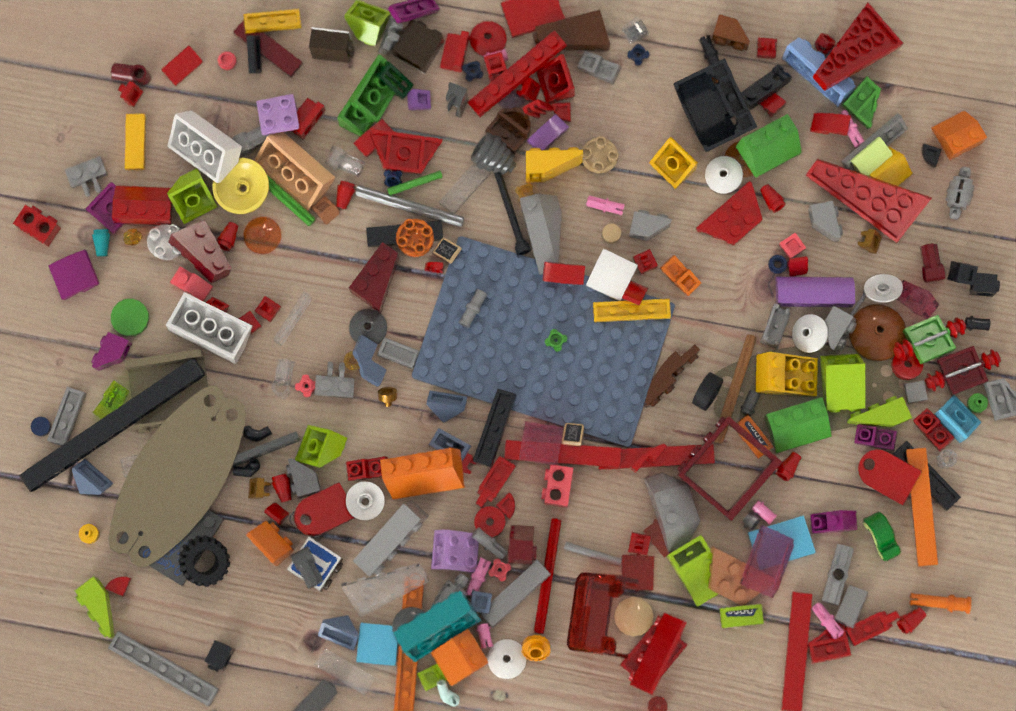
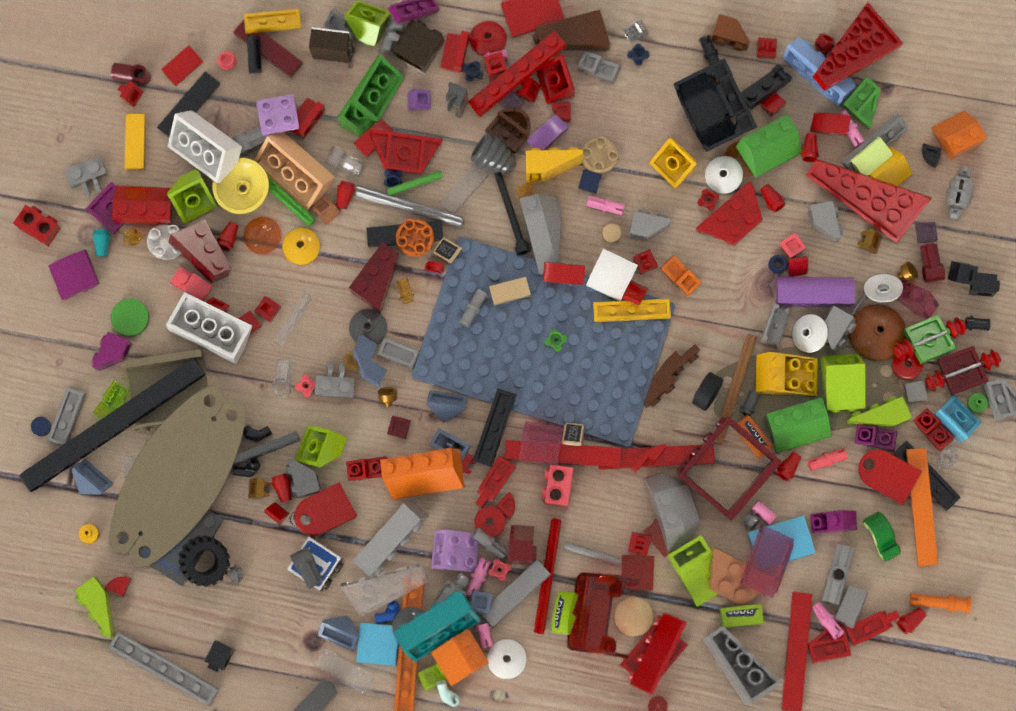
(191, 100): none -> black tile
(236, 574): none -> flat silver plate
(271, 542): orange slope -> none
(302, 255): none -> yellow dish
(337, 22): none -> light grey plate
(358, 493): white dish -> none
(384, 71): dark green tile -> none
(389, 614): none -> blue arm
(399, 427): none -> dark red tile
(405, 291): none -> clear yellow pin
(509, 291): none -> tan tile
(536, 108): red tile -> none
(536, 647): light orange plate -> none
(562, 615): none -> lime slope
(589, 181): none -> dark blue tile
(709, 204): none -> red plate
(740, 666): none -> light grey wedge
(810, 148): none -> red cone
(827, 459): none -> coral pin
(908, 272): none -> pearl gold tile
(926, 232): none -> tile

